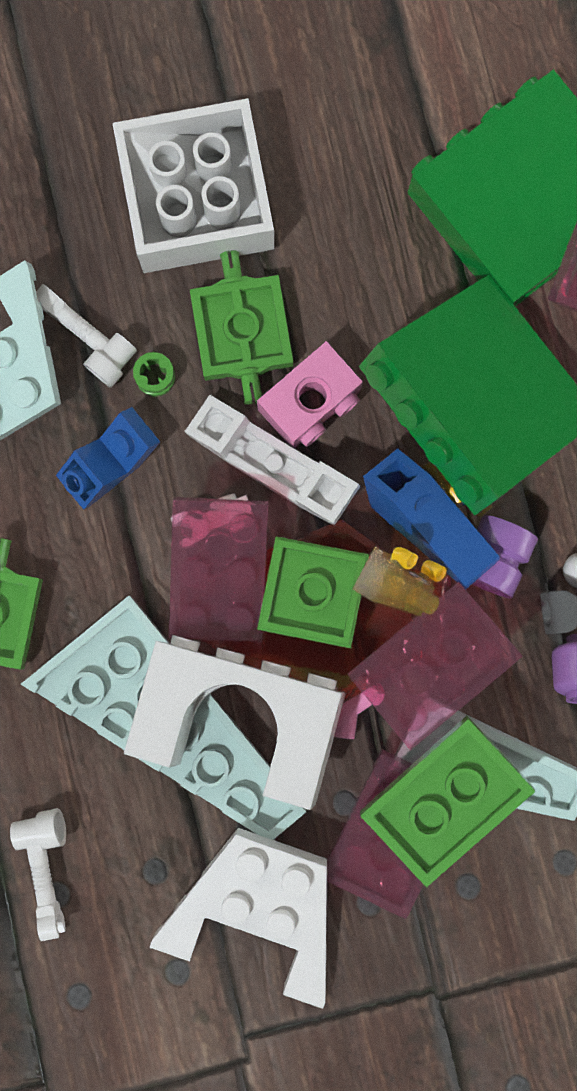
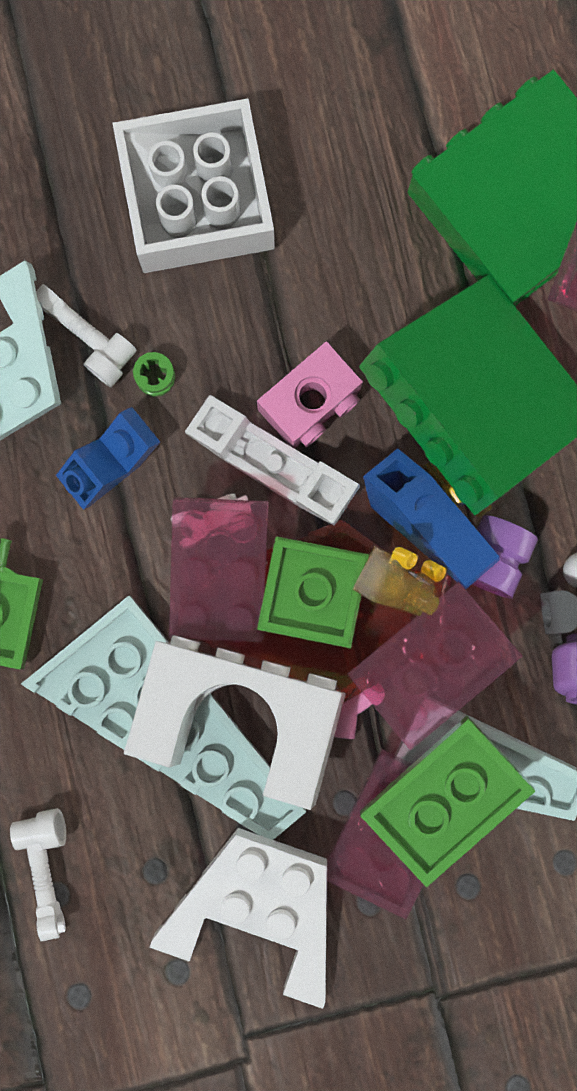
(241, 327): bright green plate -> none

